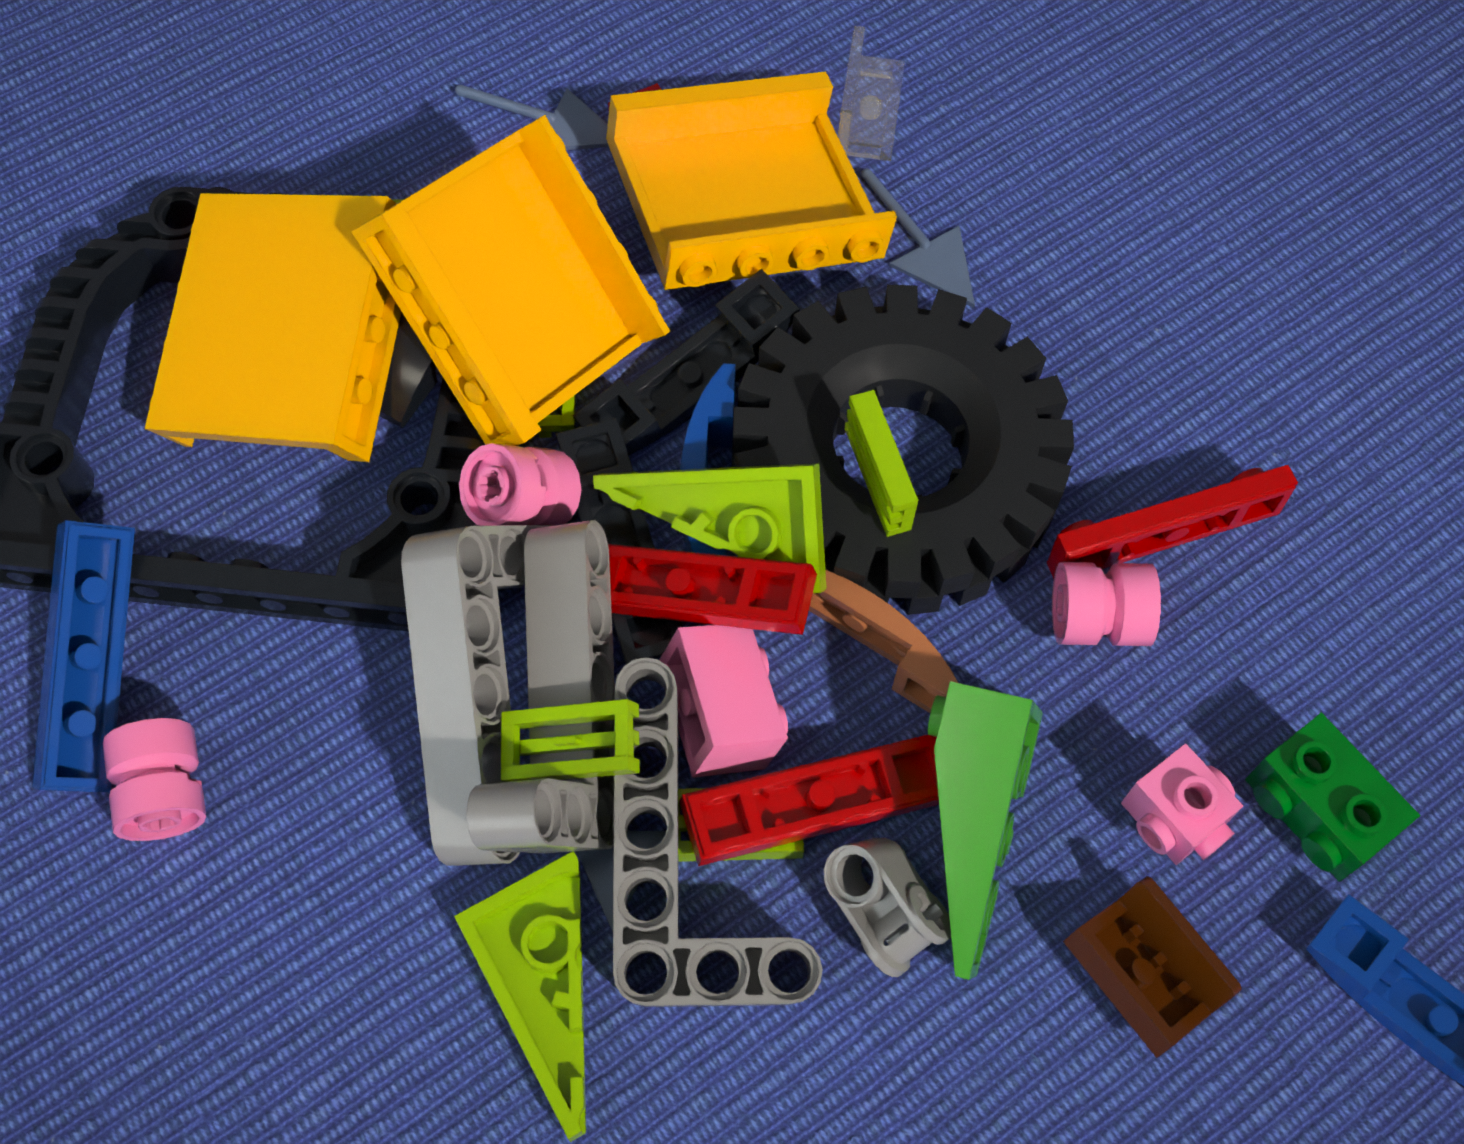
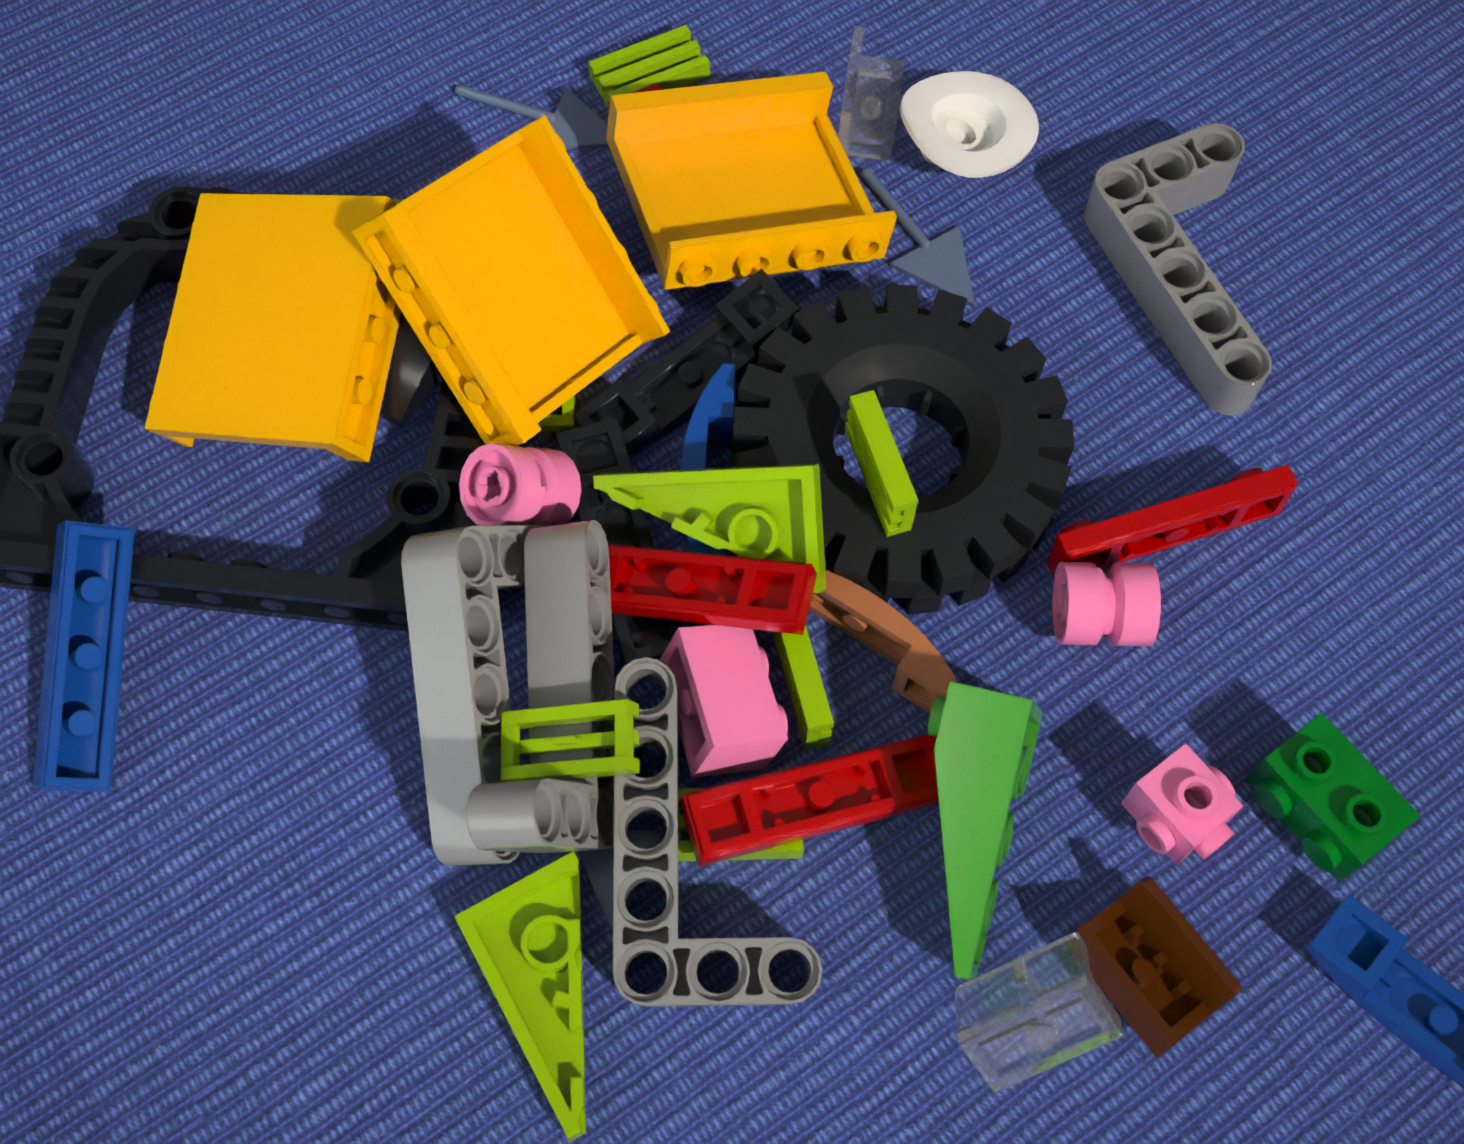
(153, 780): bright pink wheel -> none
(646, 60): none -> lime tile
(805, 688): none -> lime tile
(889, 906): light grey piece -> none
(969, 123): none -> white hat
(1034, 1013): none -> clear panel
(1135, 226): none -> light grey beam

